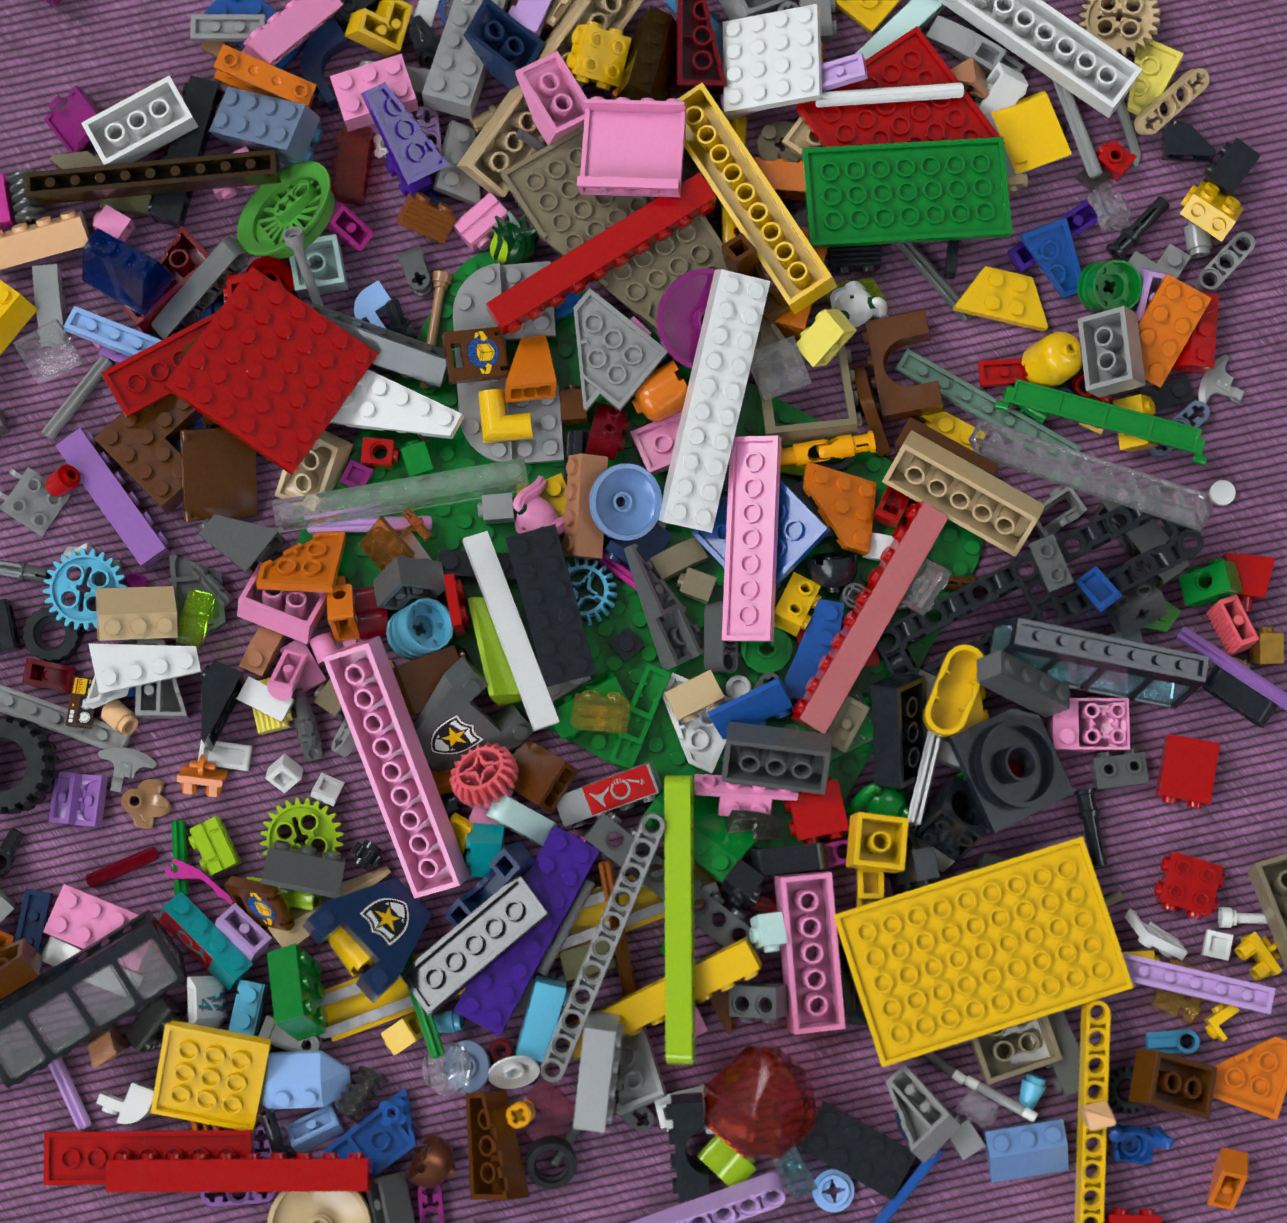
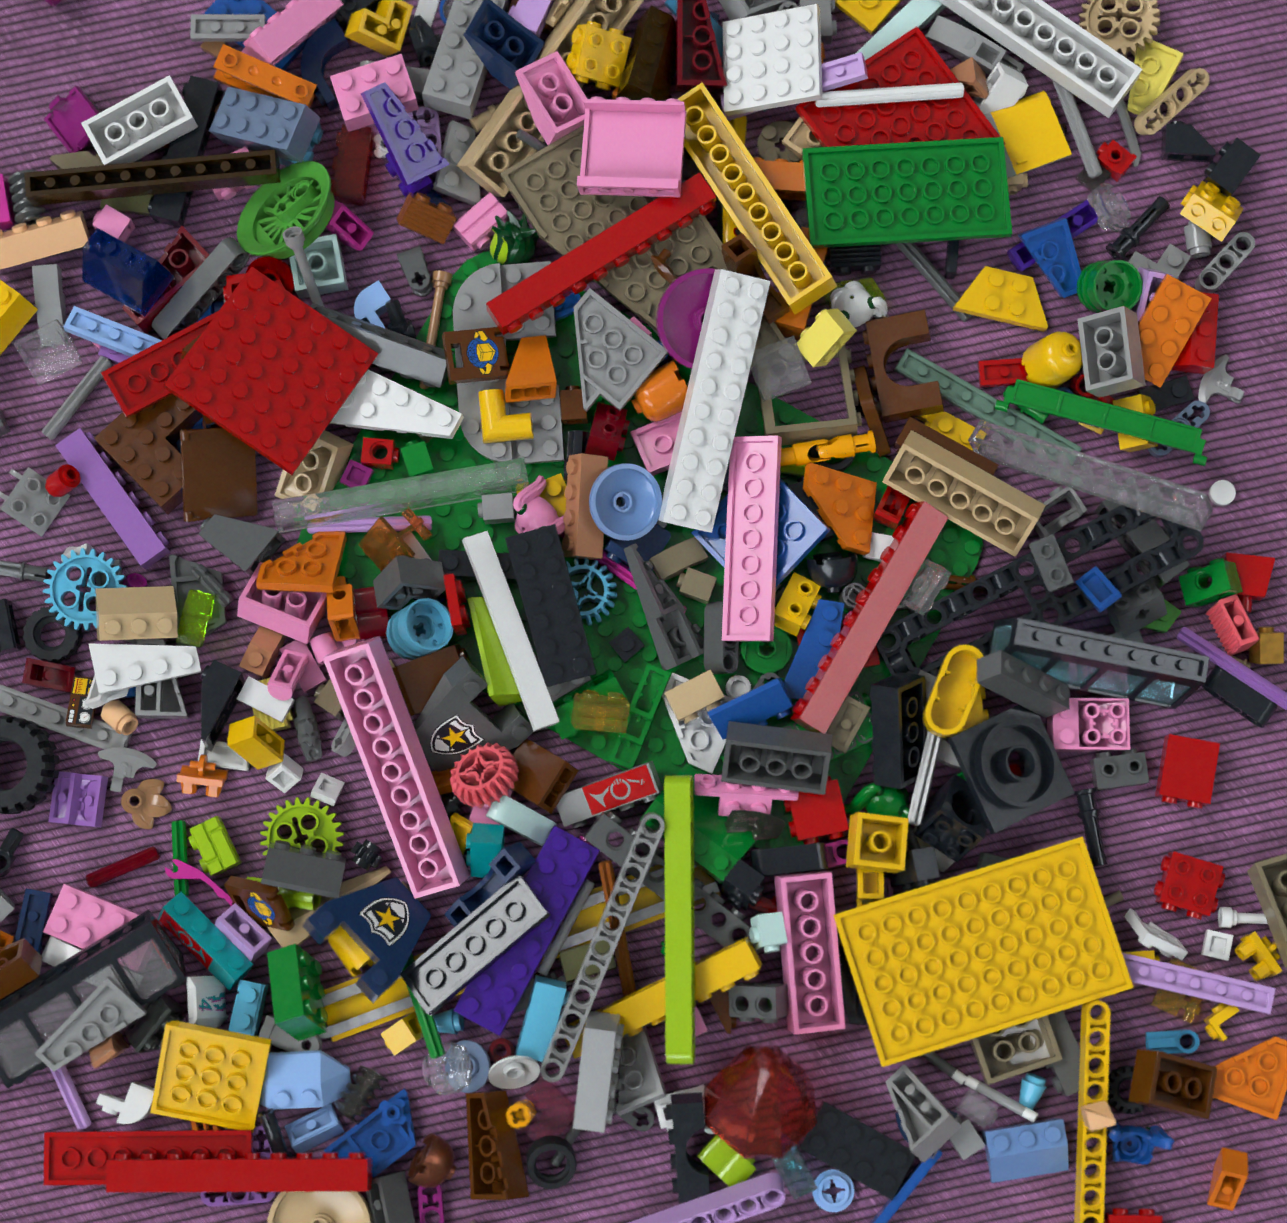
(96, 1019): none -> light grey wing
(256, 742): none -> yellow brick
(661, 267): none -> reddish brown bar

